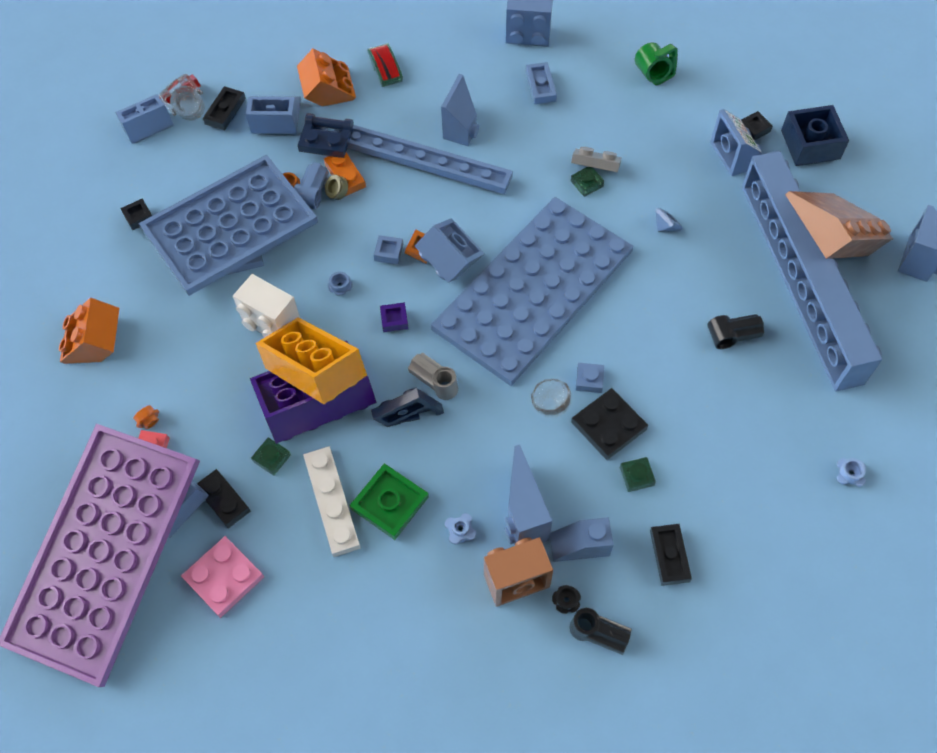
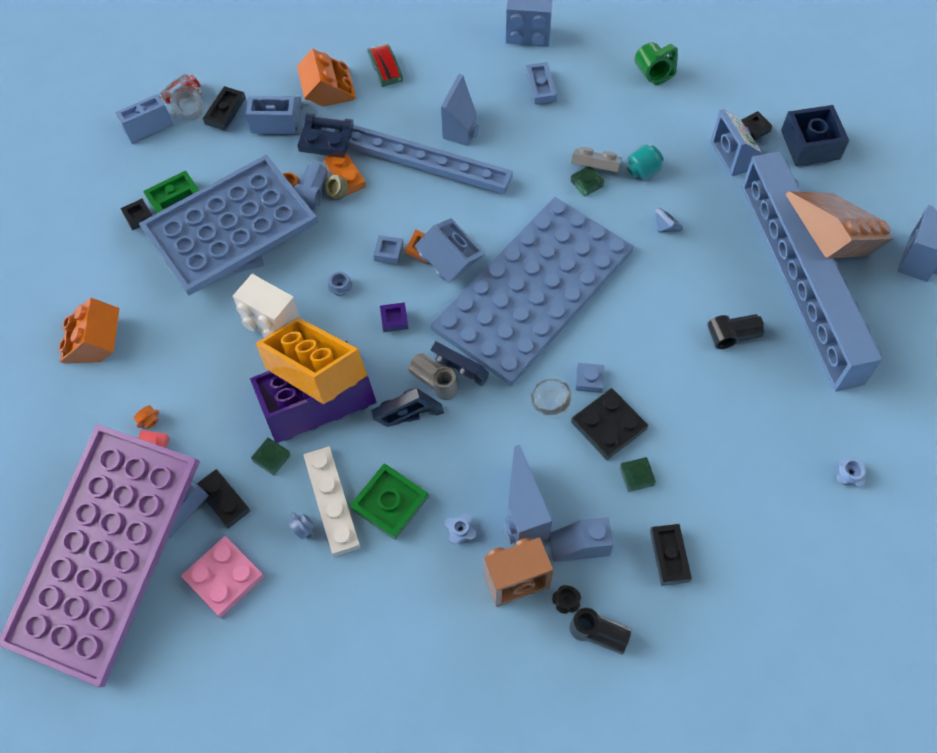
(170, 191): none -> green plate
(301, 525): none -> medium blue plate
(464, 365): none -> dark blue plate
(645, 162): none -> teal head

